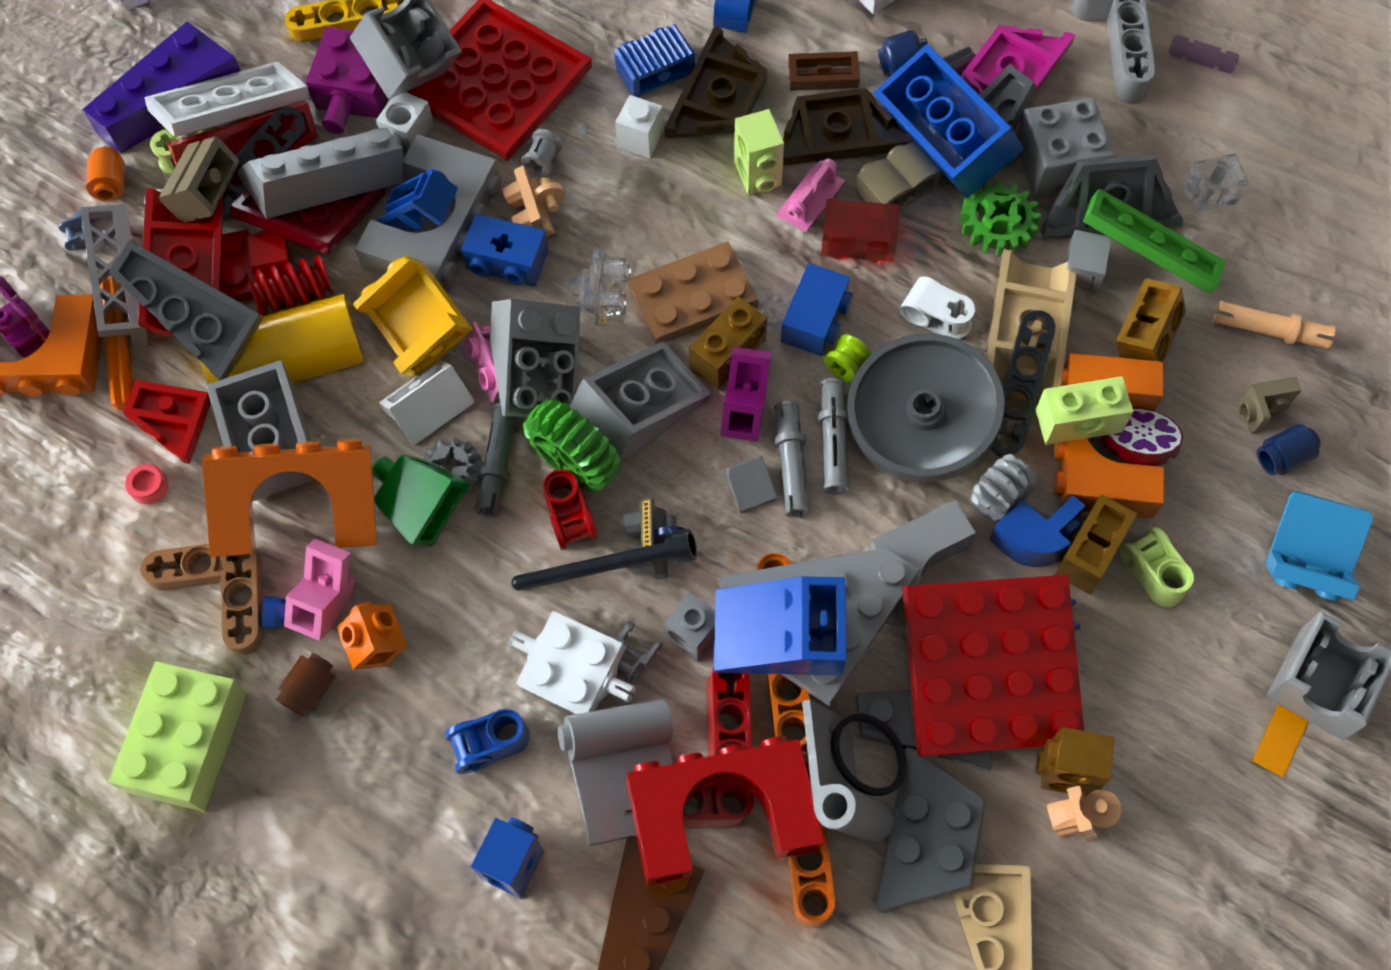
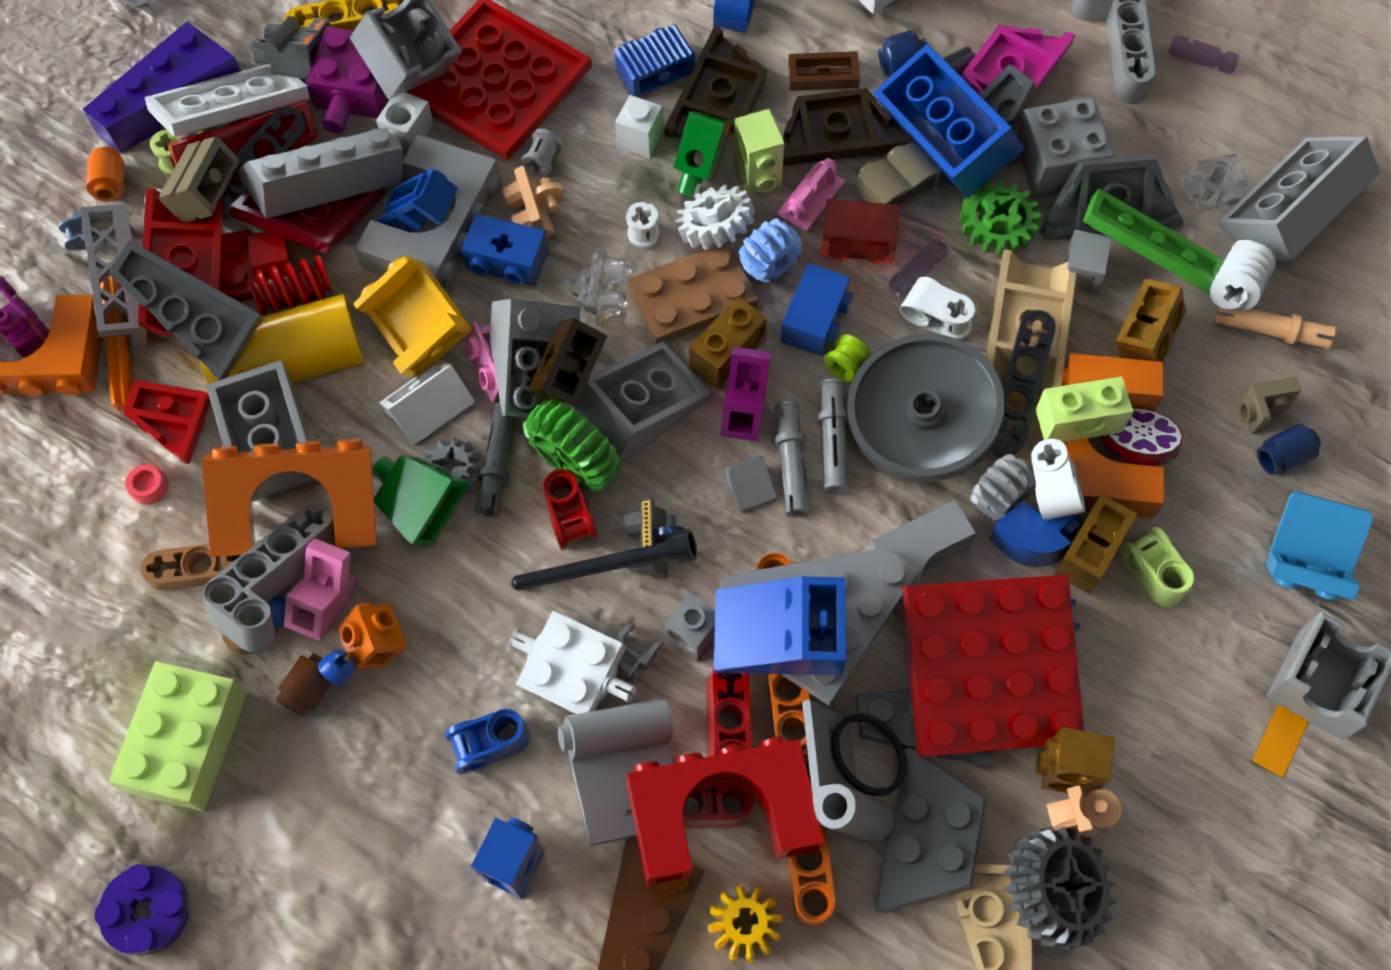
(118, 904): none -> dark purple plate
(240, 592): none -> light grey beam
(289, 46): none -> dark grey hips
(336, 668): none -> blue hinge
(567, 362): none -> dark brown brick
(647, 223): none -> white bush
(710, 138): none -> green torso
(715, 217): none -> white gear
(758, 932): none -> yellow gear
(770, 250): none -> light blue gear
(918, 267): none -> clear purple axle
(1056, 484): none -> white piece
(1066, 914): none -> dark grey gear
(1243, 276): none -> white piece
(1303, 194): none -> light grey slope

